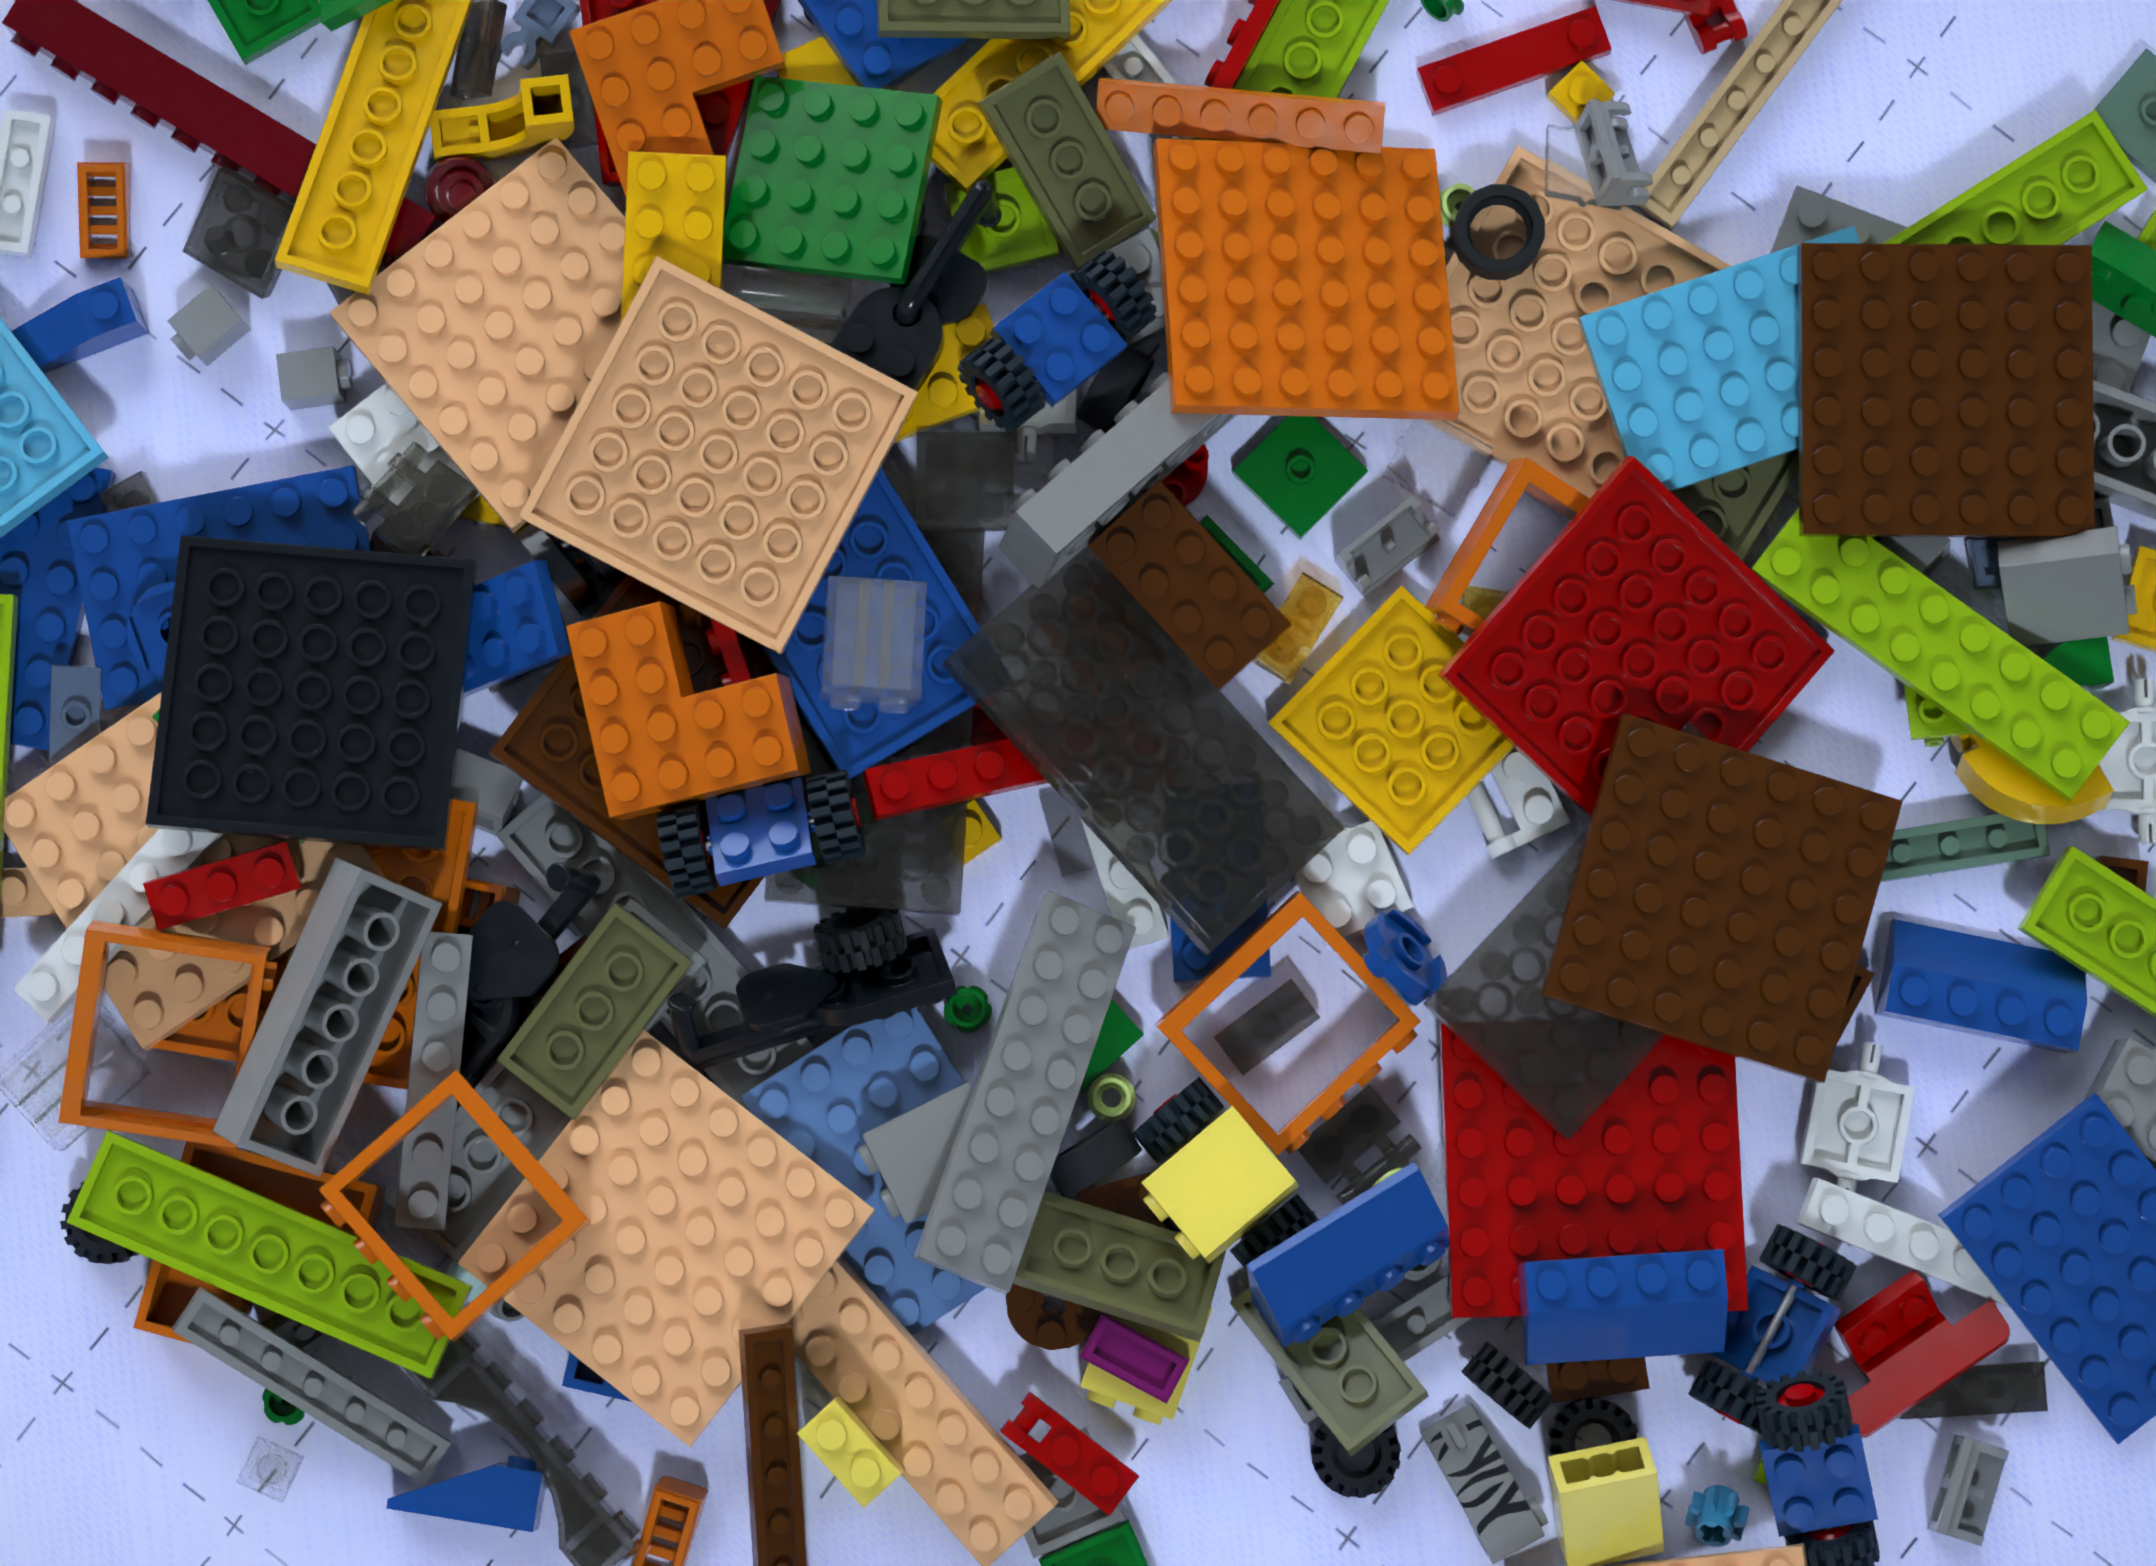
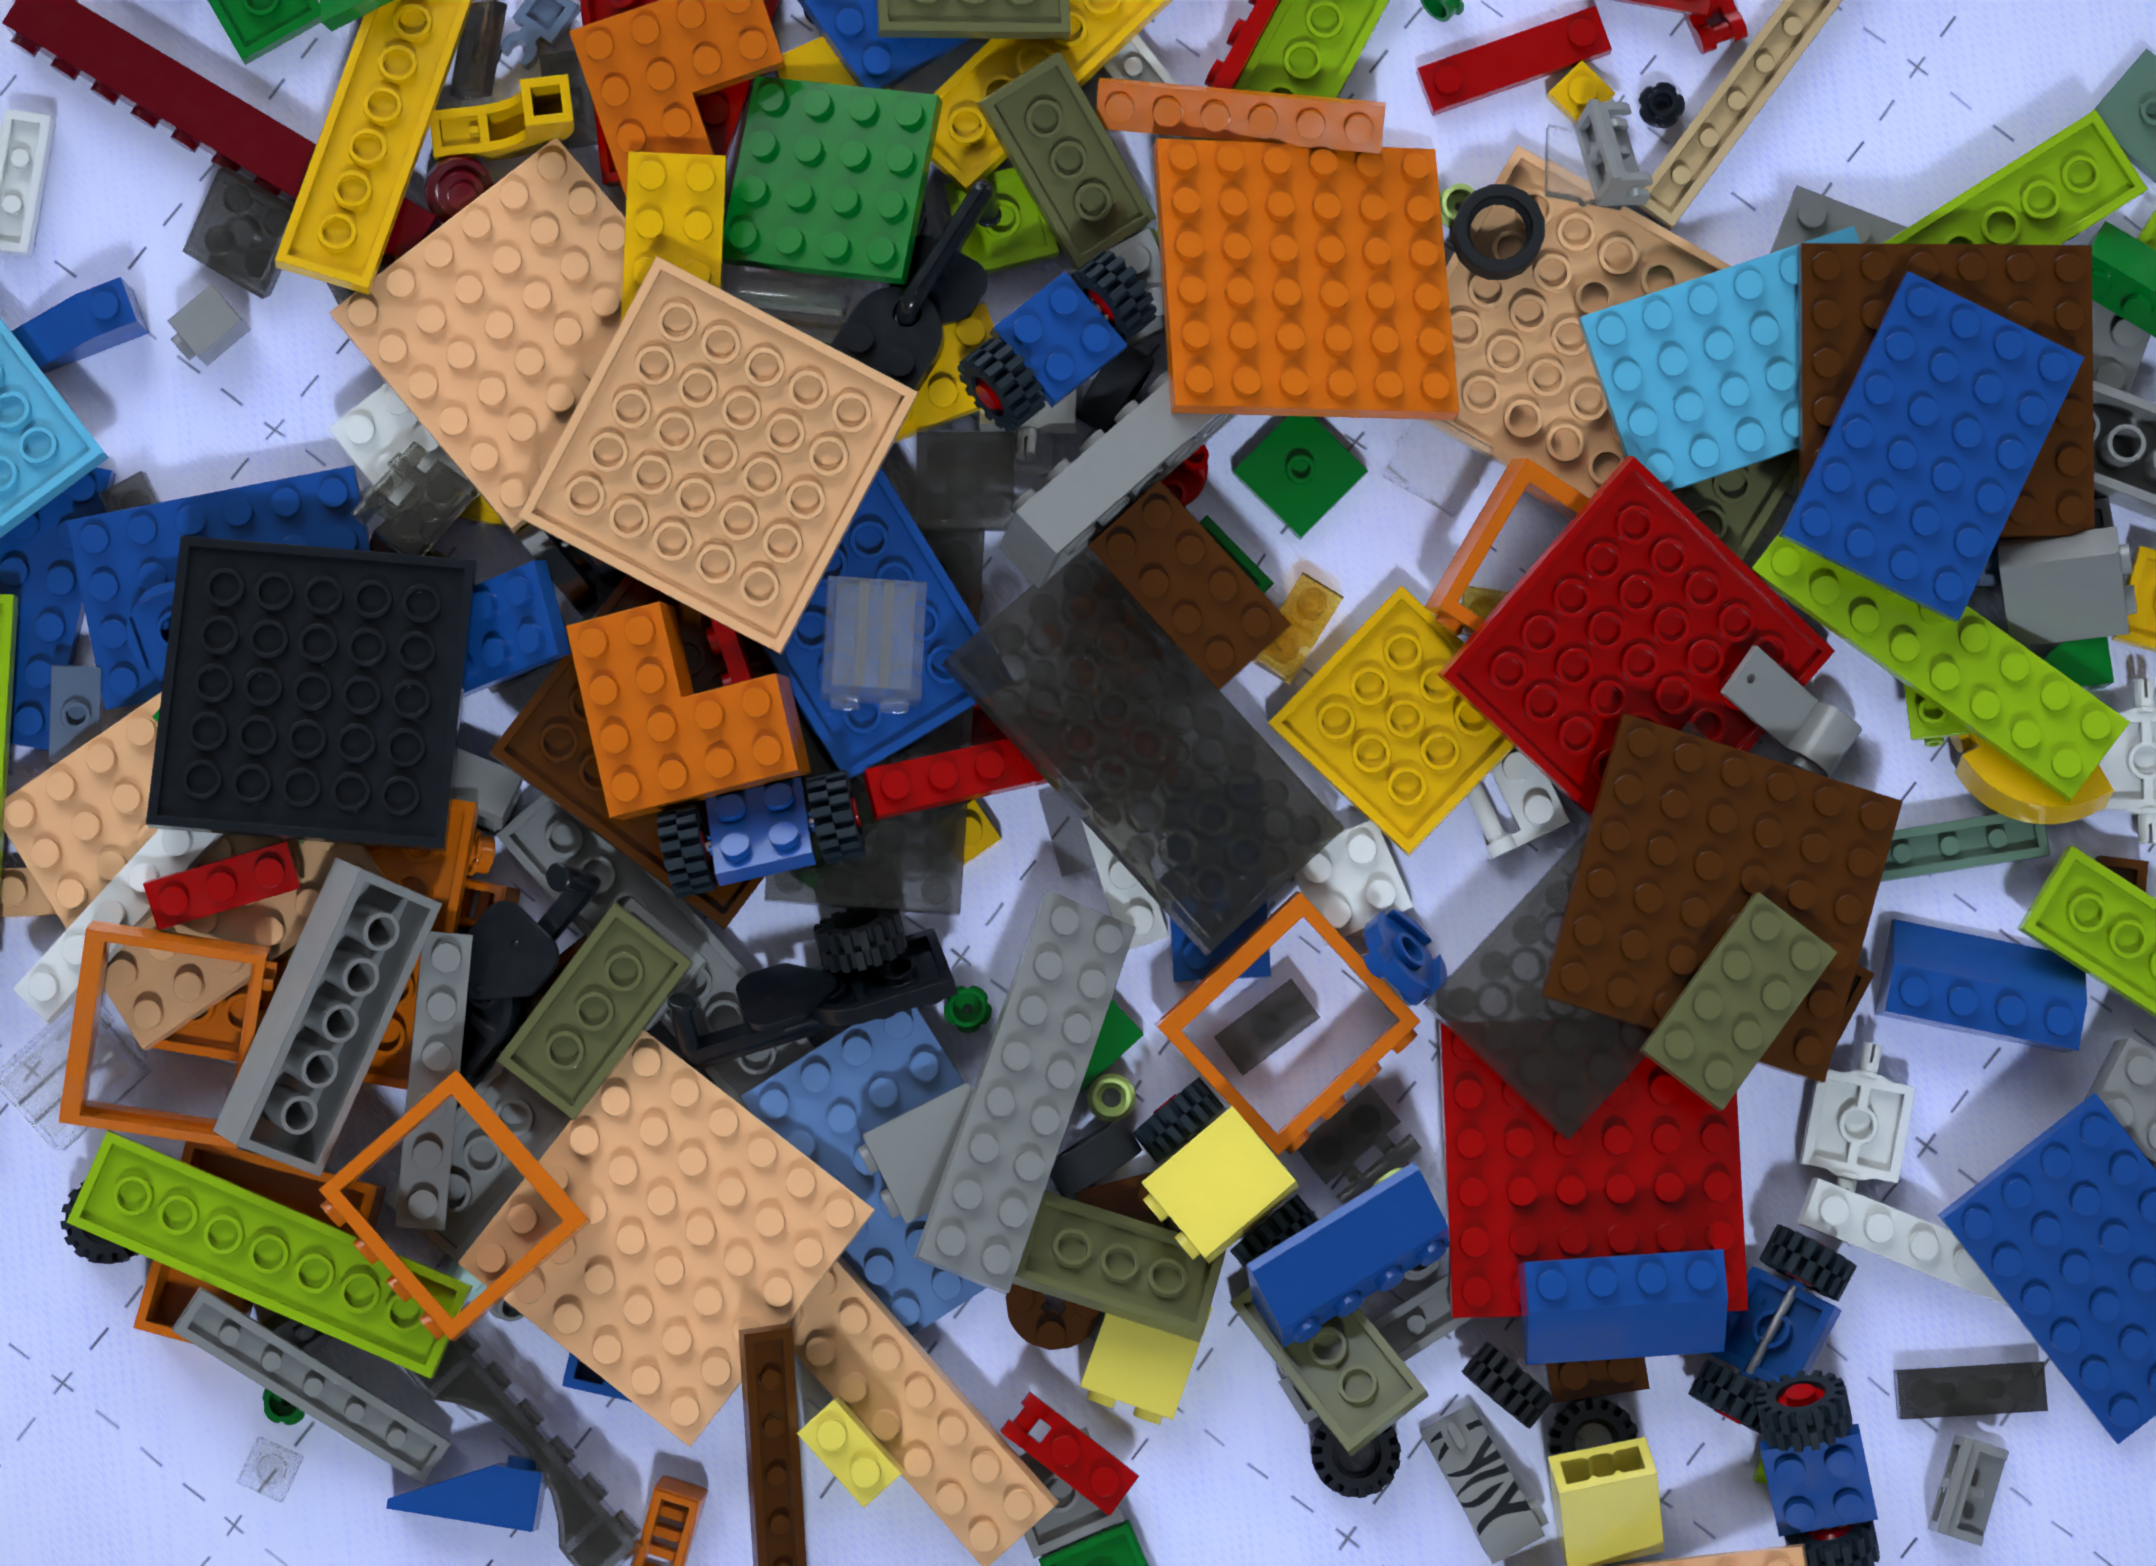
(86, 210): orange slope -> none
(313, 378): light grey brick -> none
(482, 853): none -> orange plate
(1134, 1358): magenta tile -> none
(1387, 546): light grey hinge -> none
(1659, 117): none -> black plate
(1717, 1516): dark azure gear -> none
(1738, 1001): none -> olive plate
(1802, 725): none -> light grey door
(1911, 1348): red plate -> none
(1931, 446): none -> blue plate

